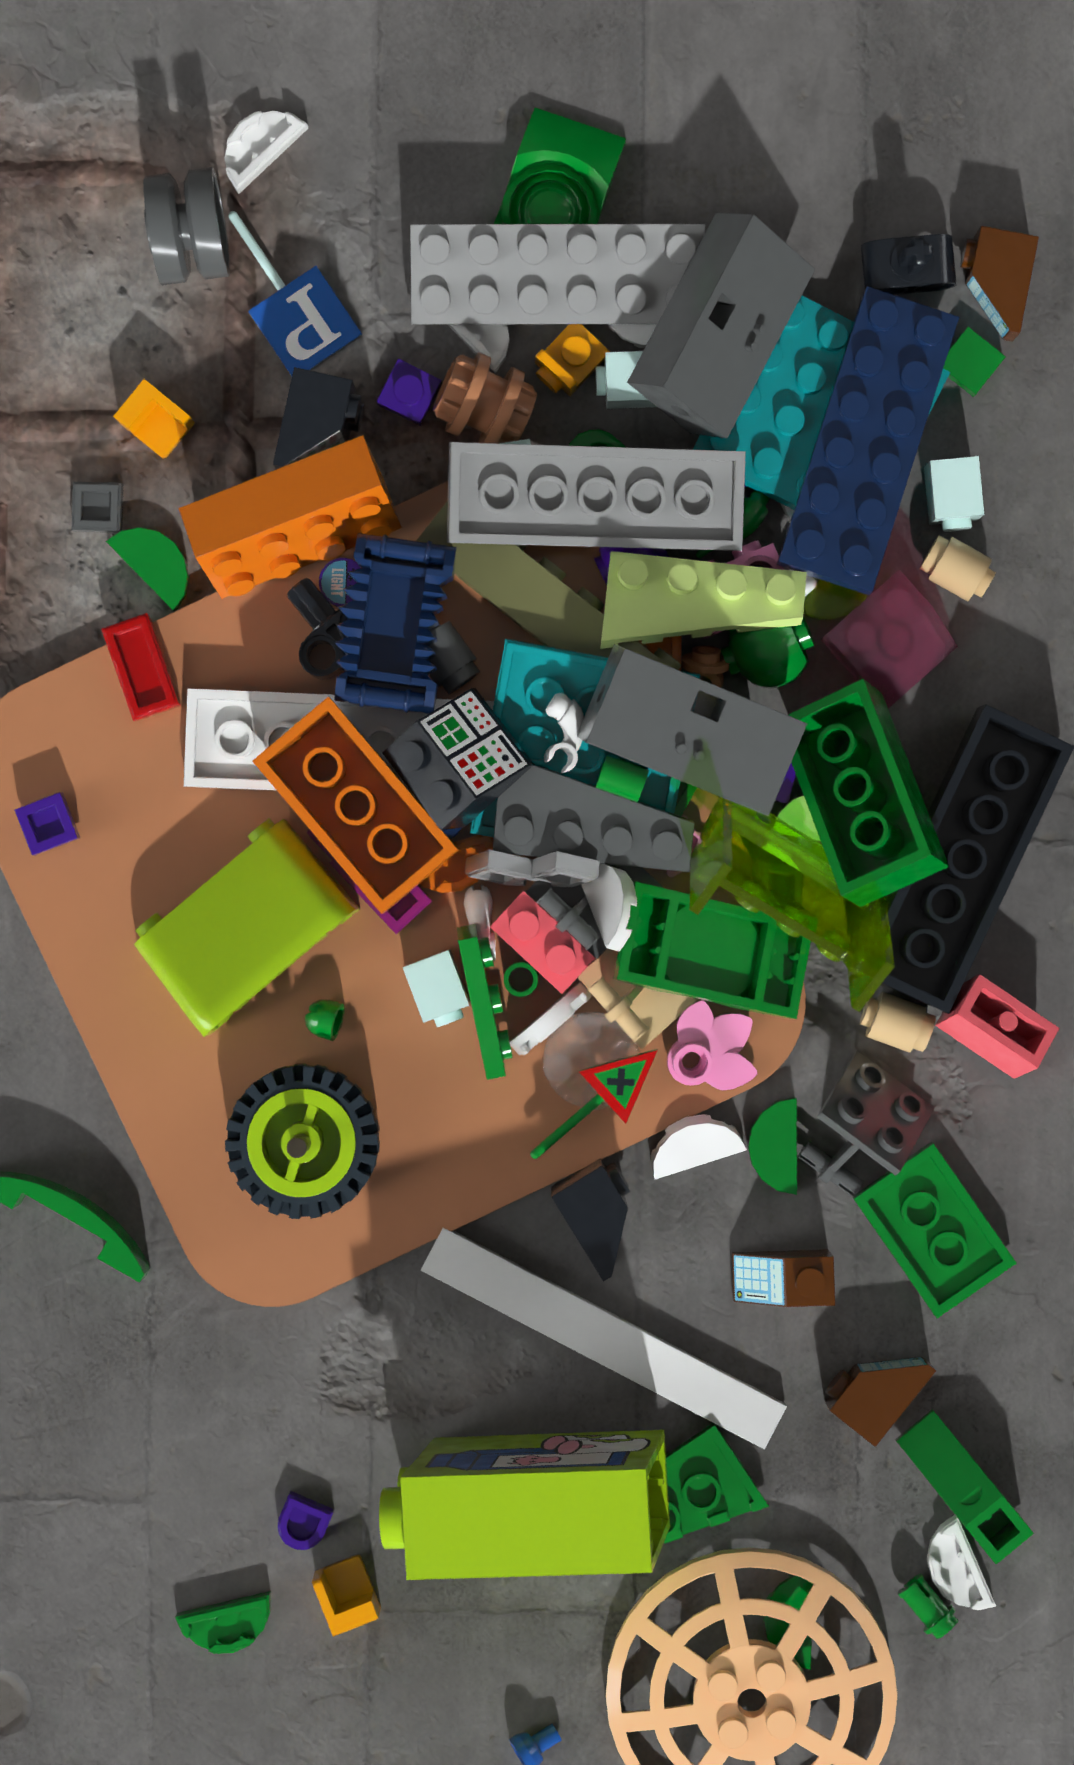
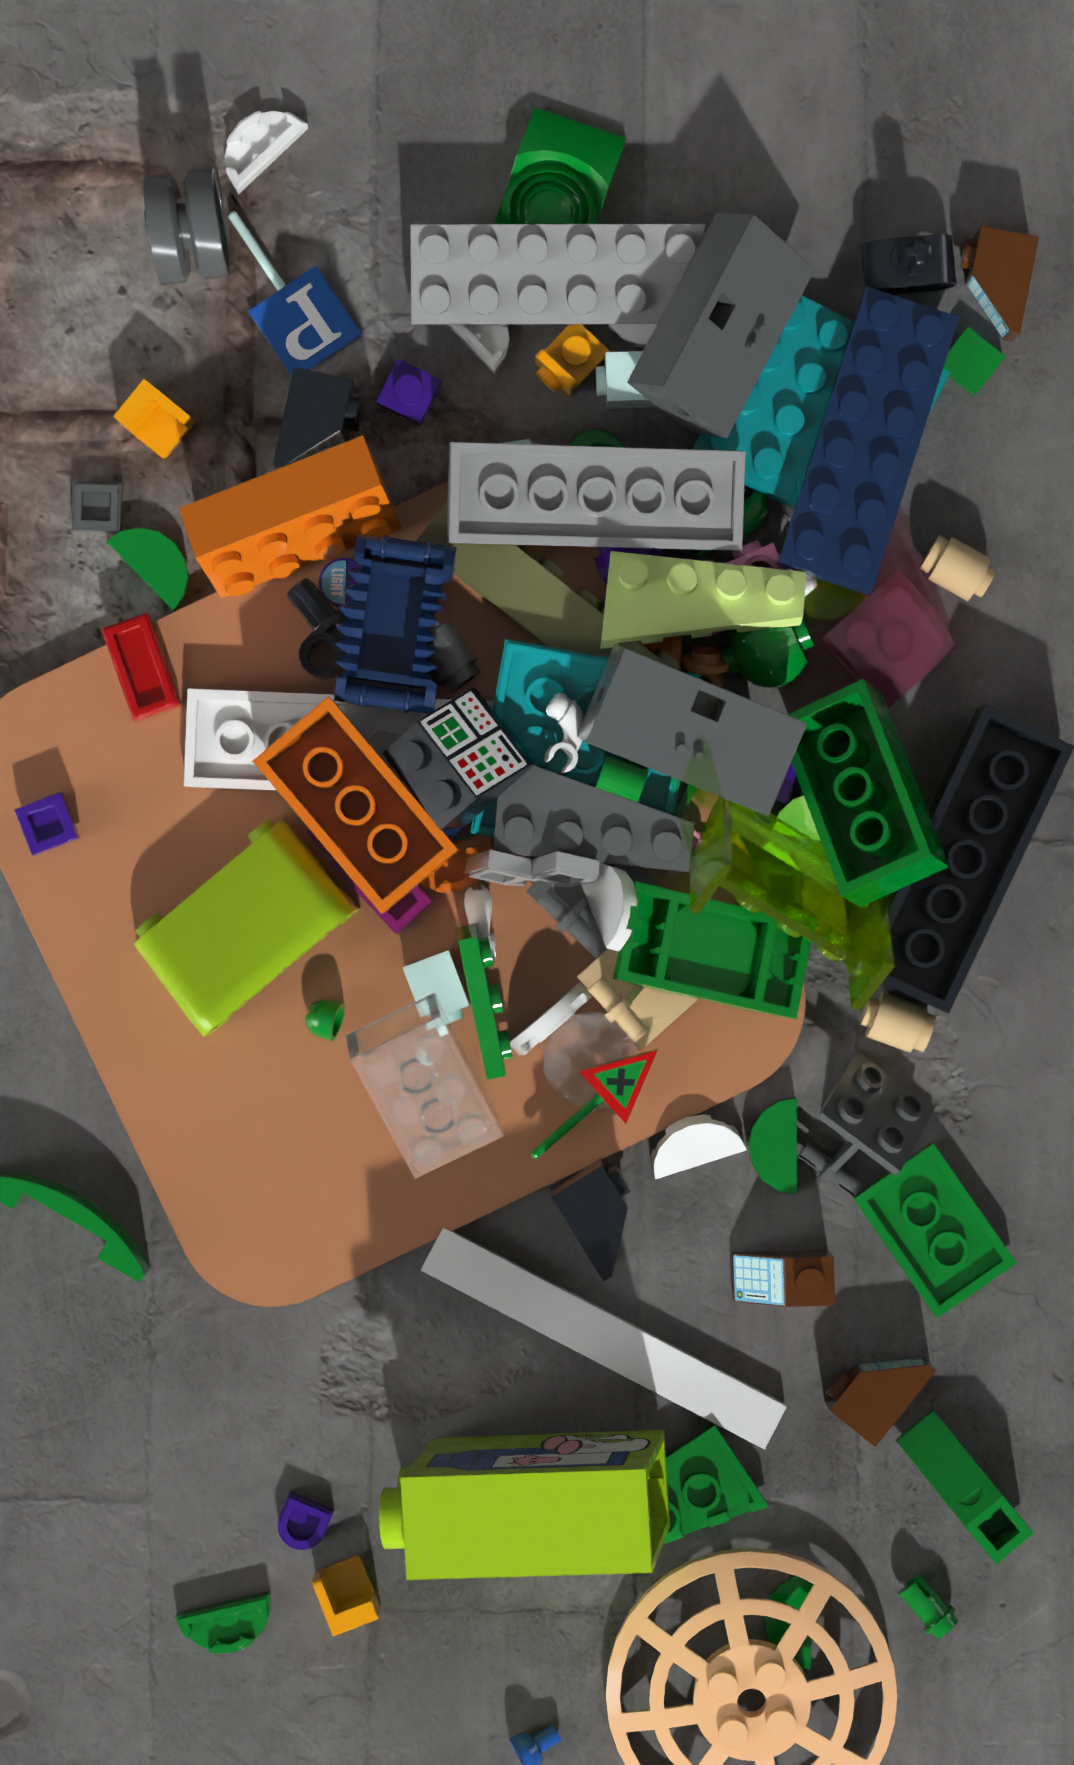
(302, 1141): wheel -> none
(424, 1085): none -> clear brick
(484, 400): nougat piece -> none
(520, 993): green hinge -> none
(541, 944): coral brick -> none
(717, 1044): bright pink plate -> none
(954, 492): light aqua brick -> none
(956, 1568): white tile -> none
(998, 1027): coral brick -> none

